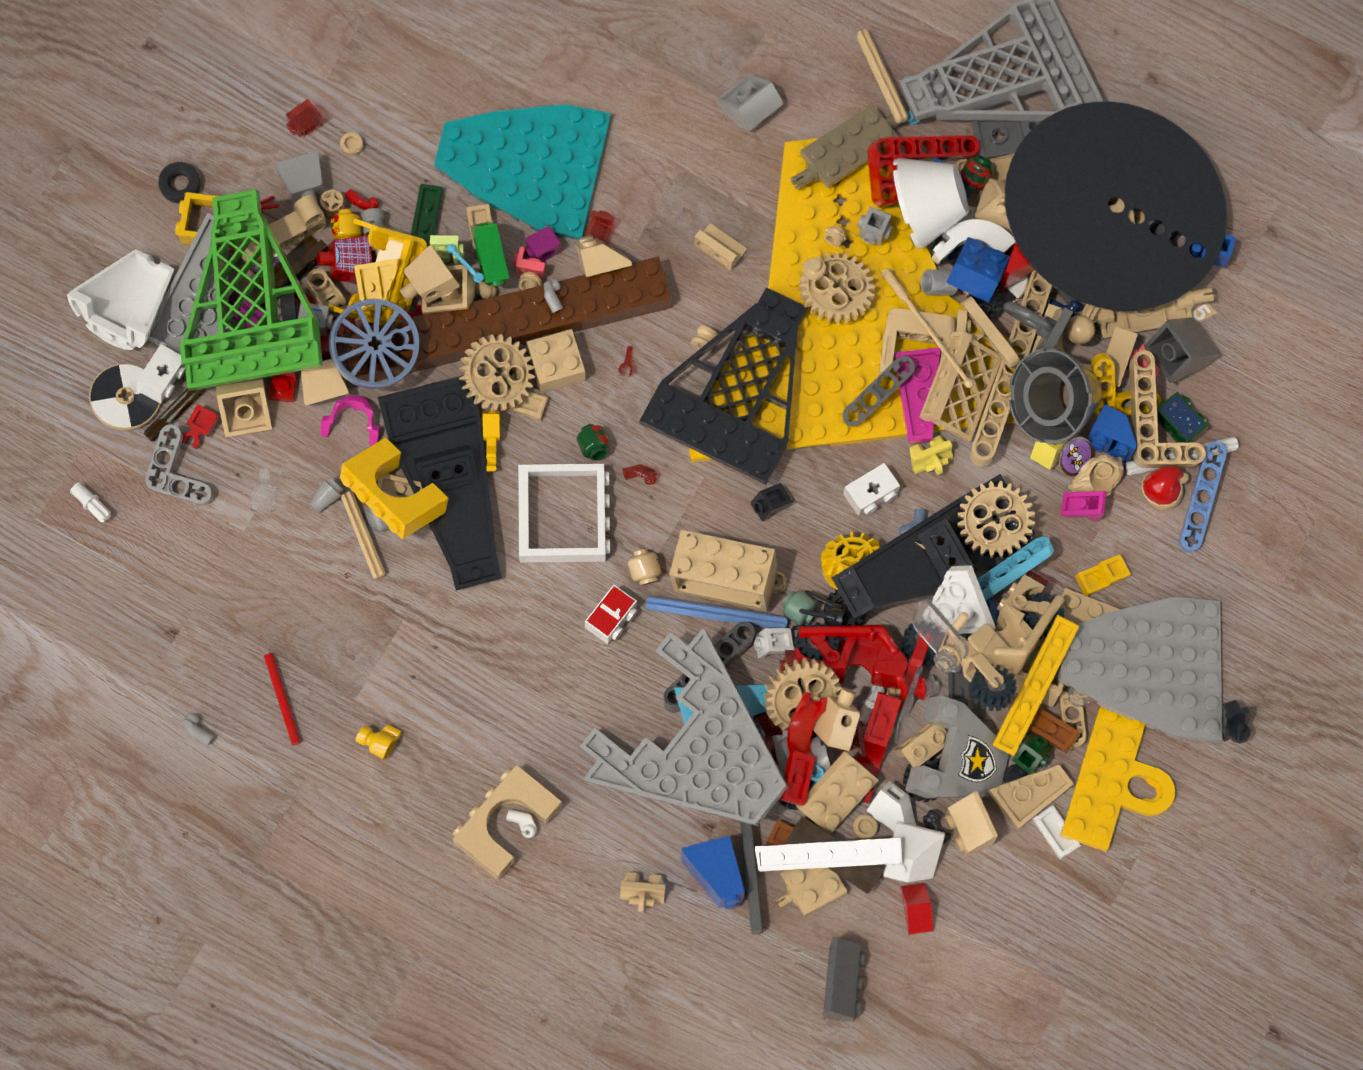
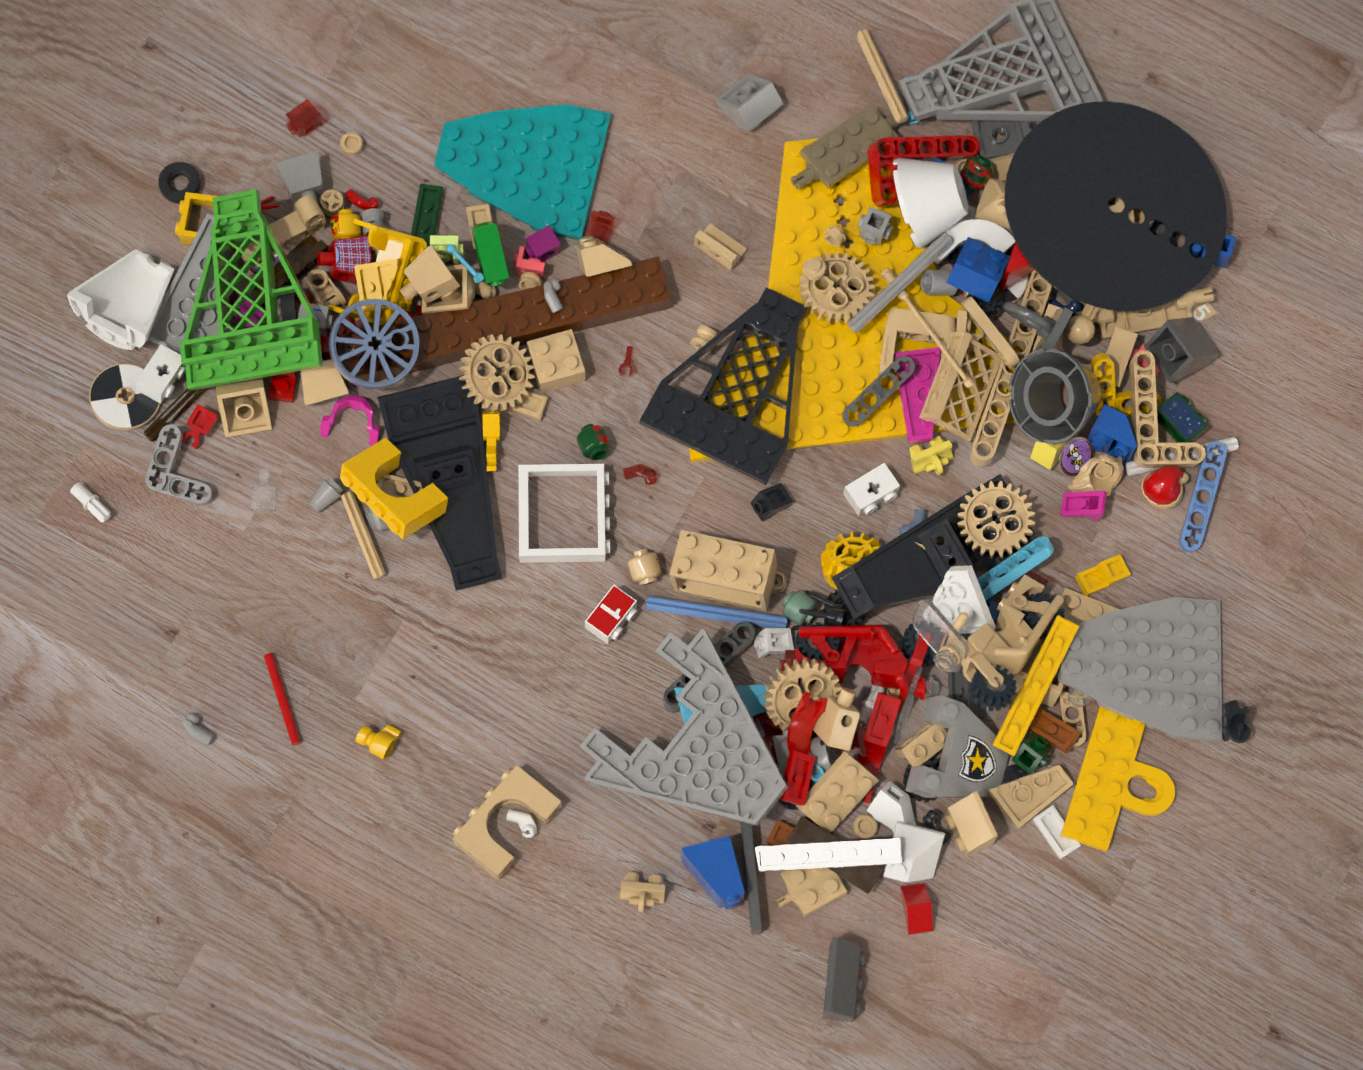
(900, 282): none -> light grey axle

